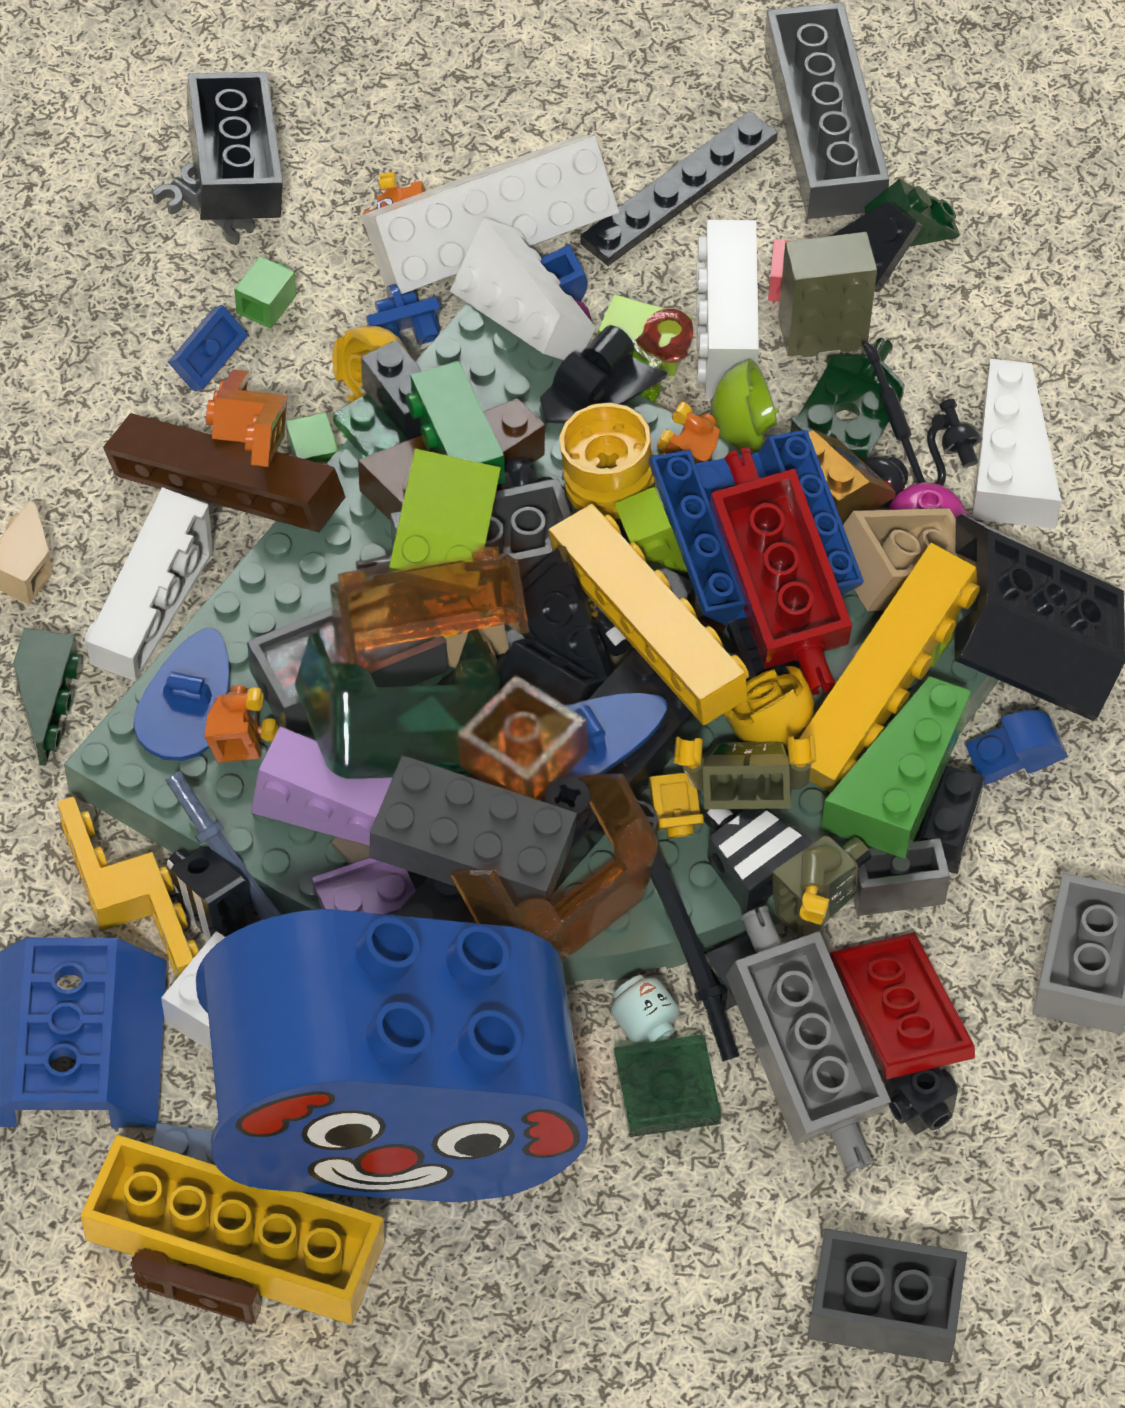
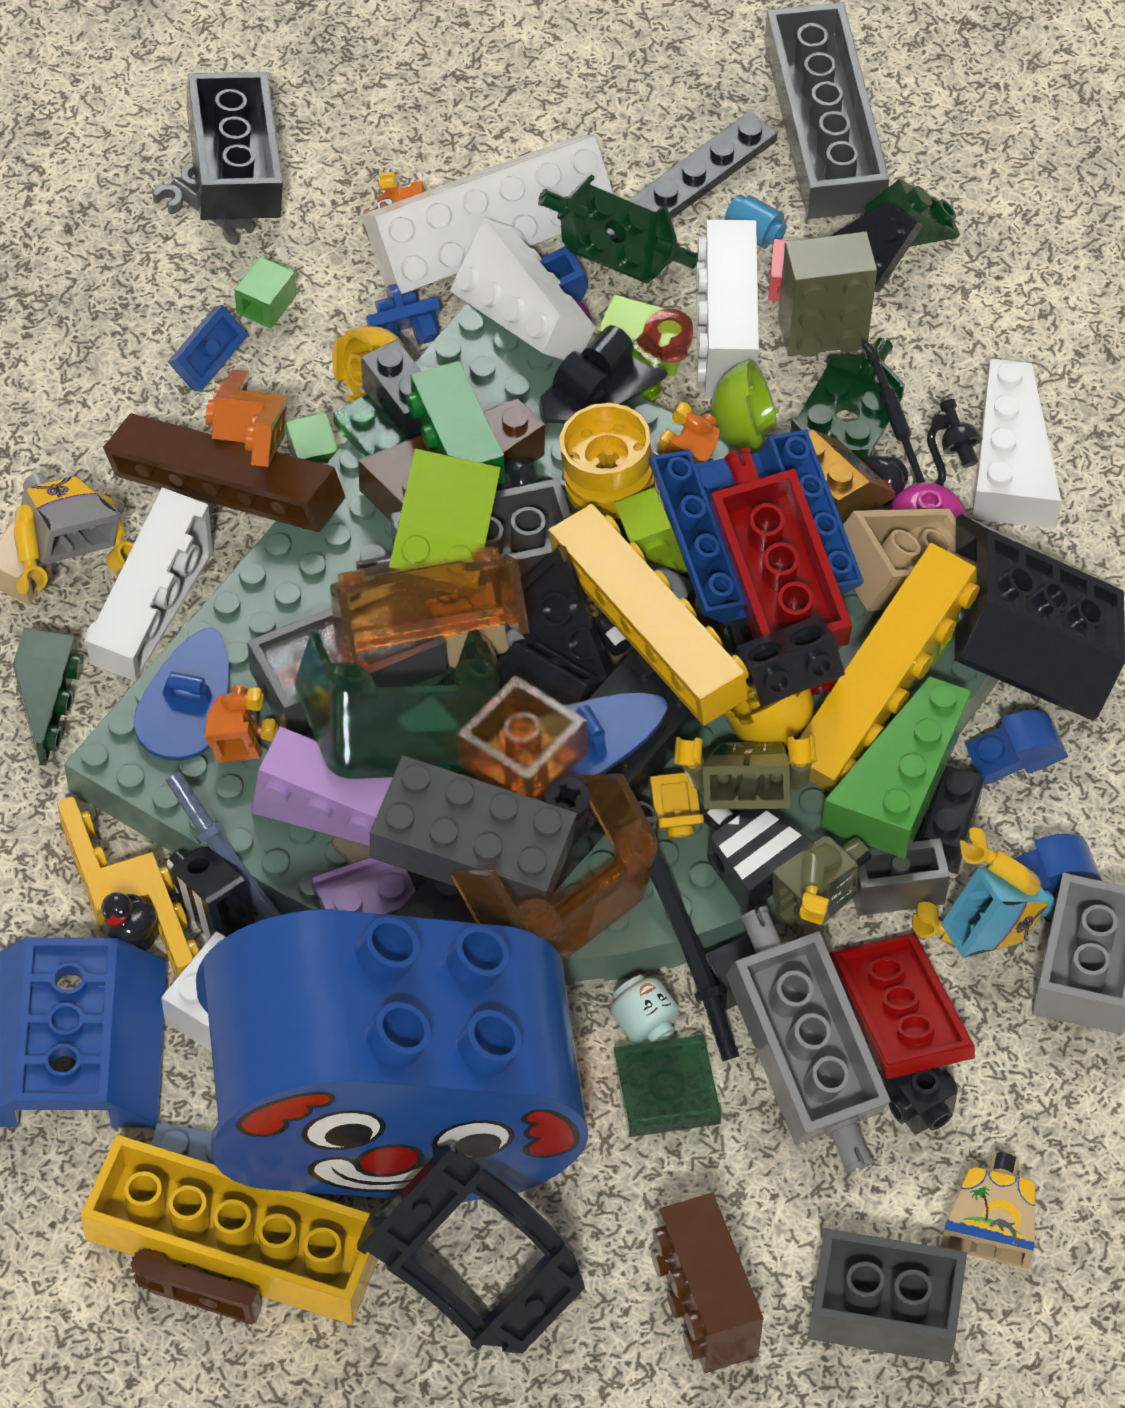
(63, 522): none -> torso
(129, 919): none -> black animal
(418, 1212): none -> black wedge
(643, 236): none -> dark green plate
(707, 1283): none -> reddish brown brick
(769, 221): none -> dark azure brick
(790, 660): none -> black brick
(994, 907): none -> torso
(994, 1214): none -> torso
(1060, 855): none -> blue brick

